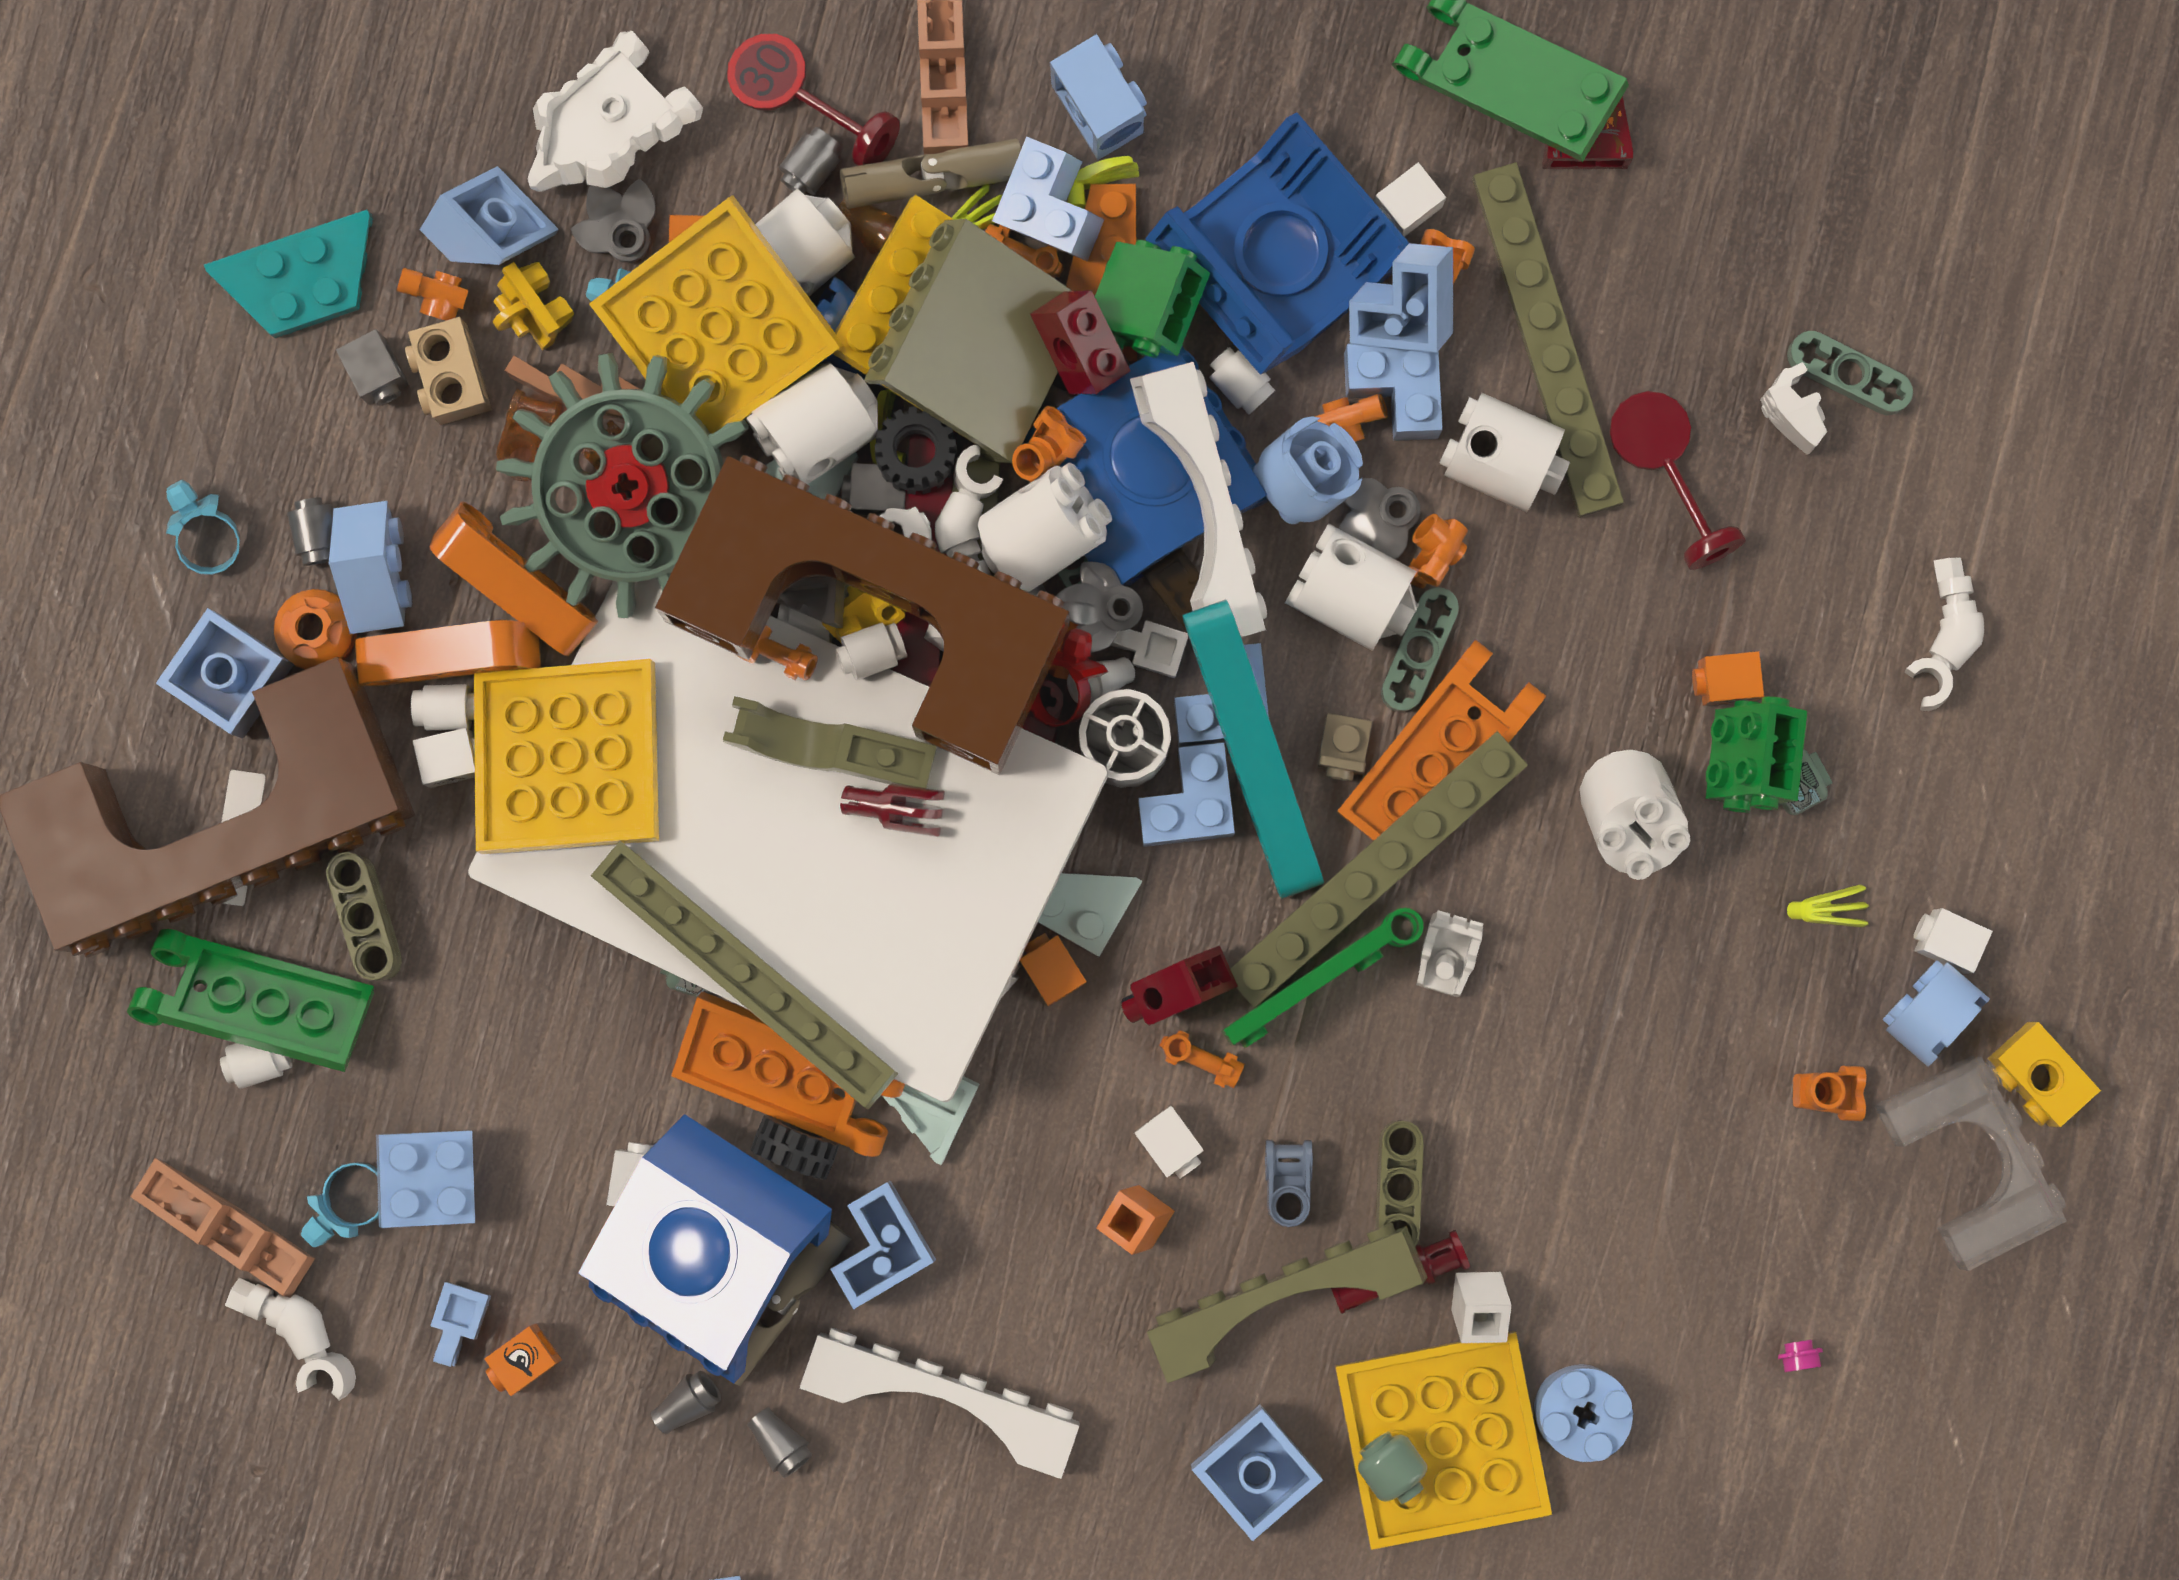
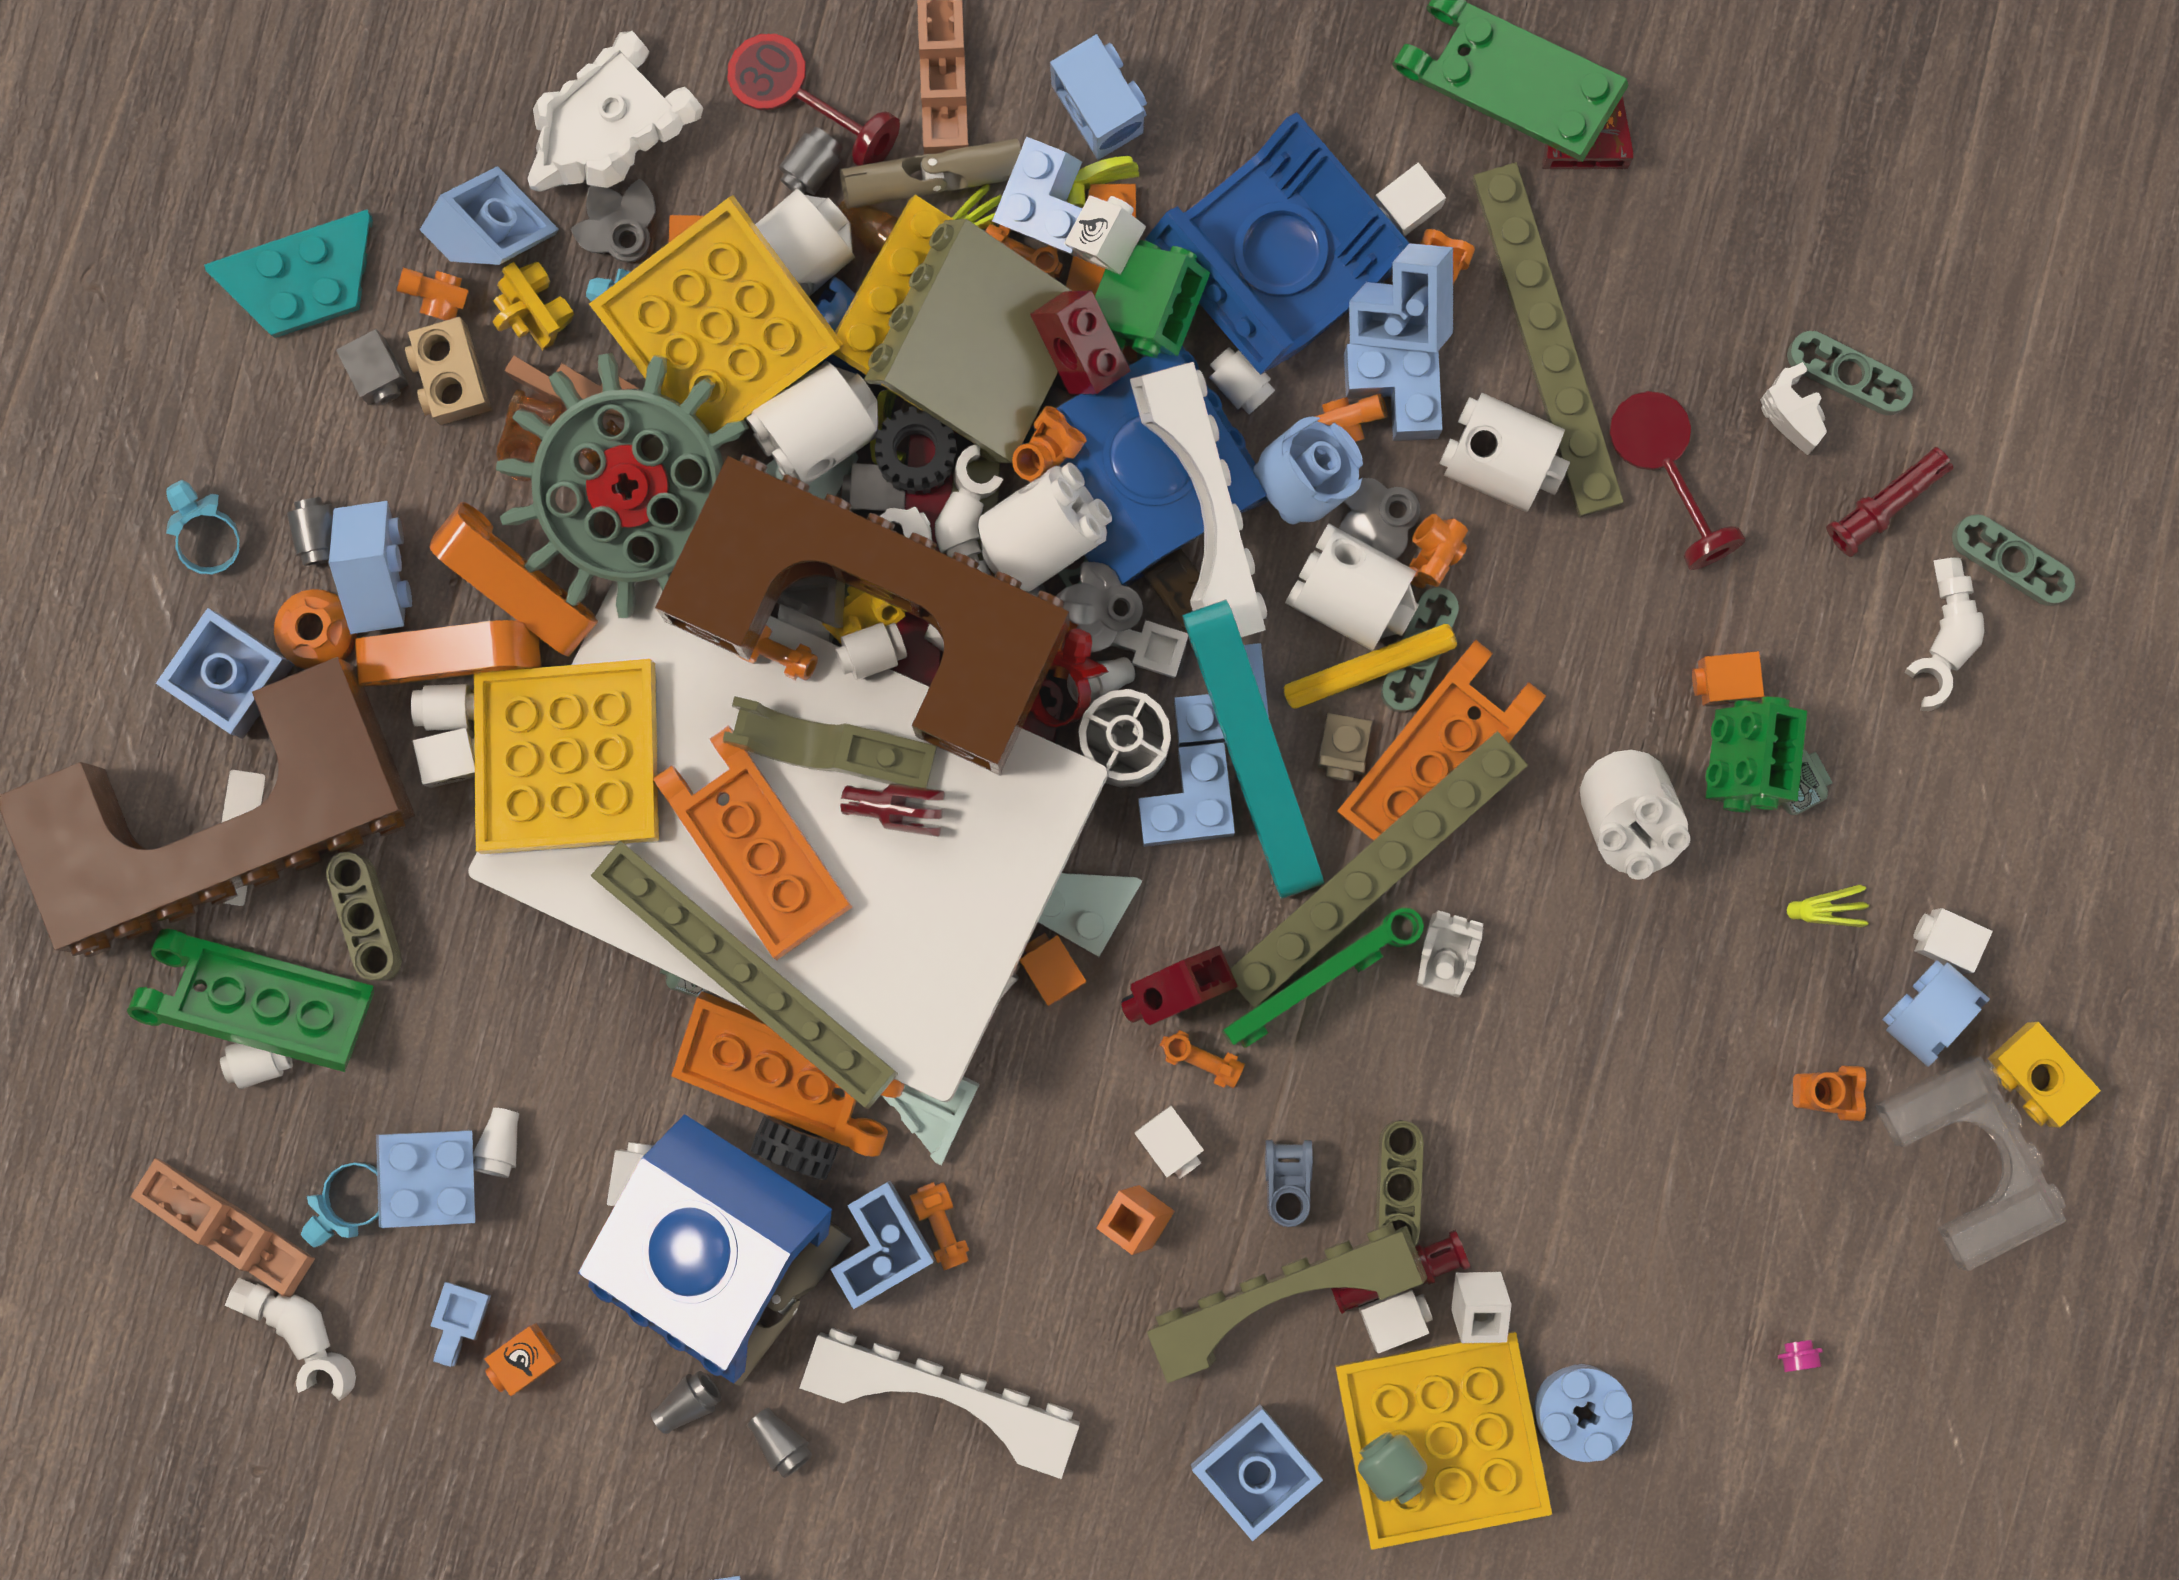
(498, 1144): none -> white cone
(757, 851): none -> orange hinge
(931, 1203): none -> orange bar
(1105, 233): none -> white brick
(1370, 666): none -> yellow axle
(1396, 1319): none -> white brick
(1874, 513): none -> dark red pin
(2036, 587): none -> sand green beam

